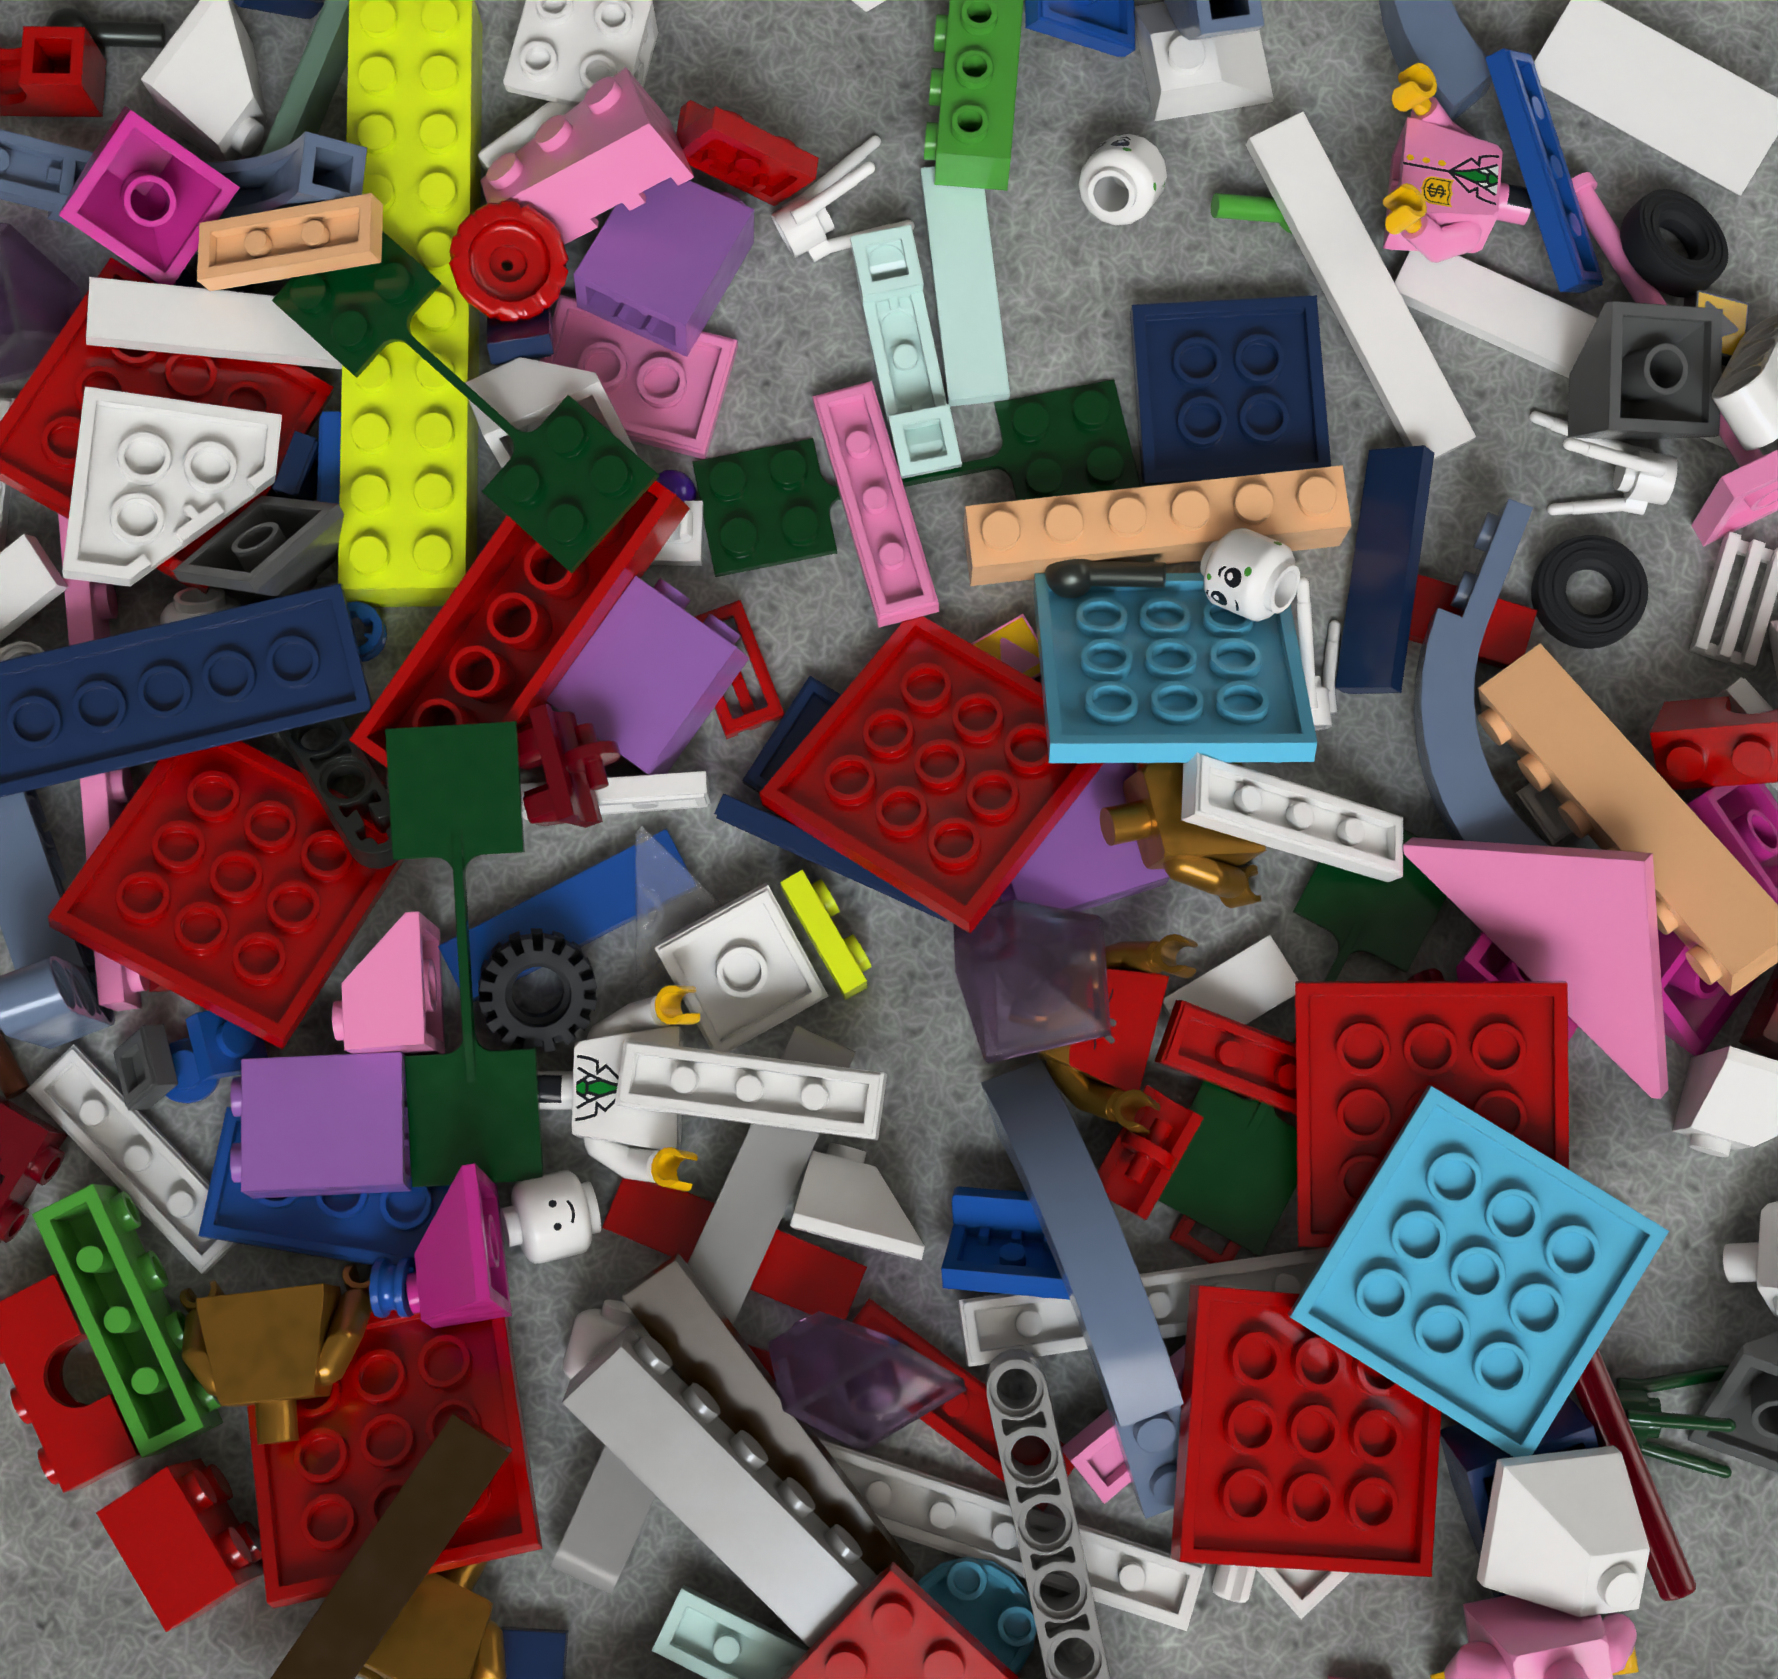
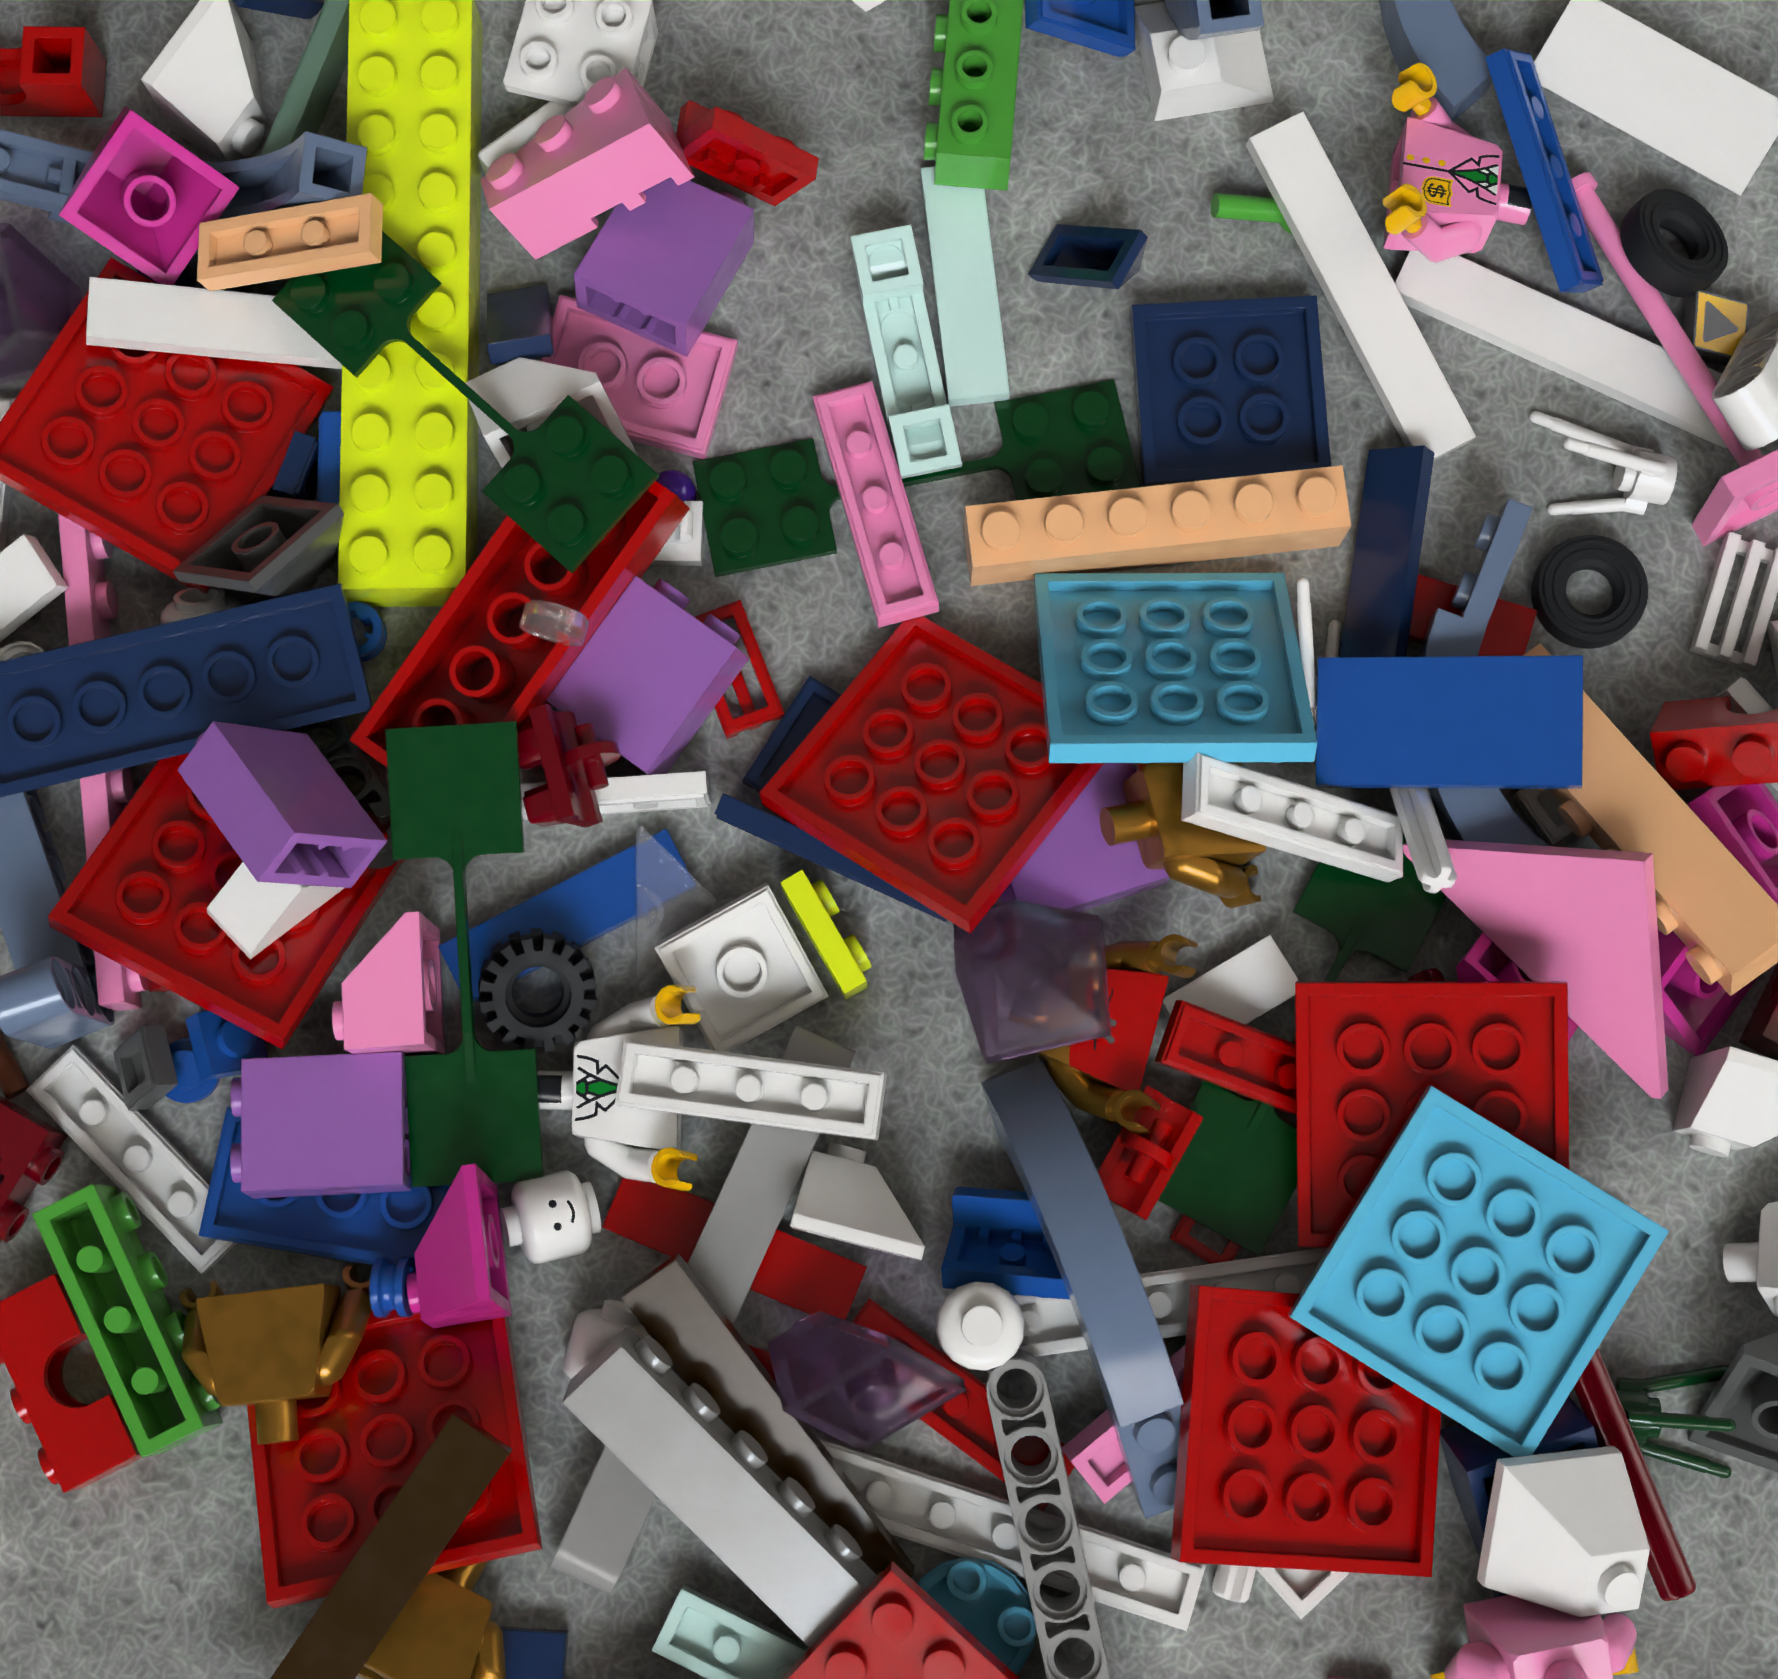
(111, 33): pearl dark grey bar -> none
(158, 479): white plate -> none
(184, 1541): red brick -> none
(262, 912): none -> white slope
(281, 806): none -> medium lavender brick
(515, 236): red hair -> none
(554, 623): none -> clear tile
(805, 219): white plant -> none
(980, 1325): none -> white head
(1014, 645): tile -> none
(1076, 576): pearl dark grey bar -> none
(1090, 256): none -> dark blue slope
(1122, 179): white head -> none
(1250, 574): white head -> none
(1424, 838): none -> white axle
(1450, 722): none -> blue tile
(1647, 374): dark grey slope -> none

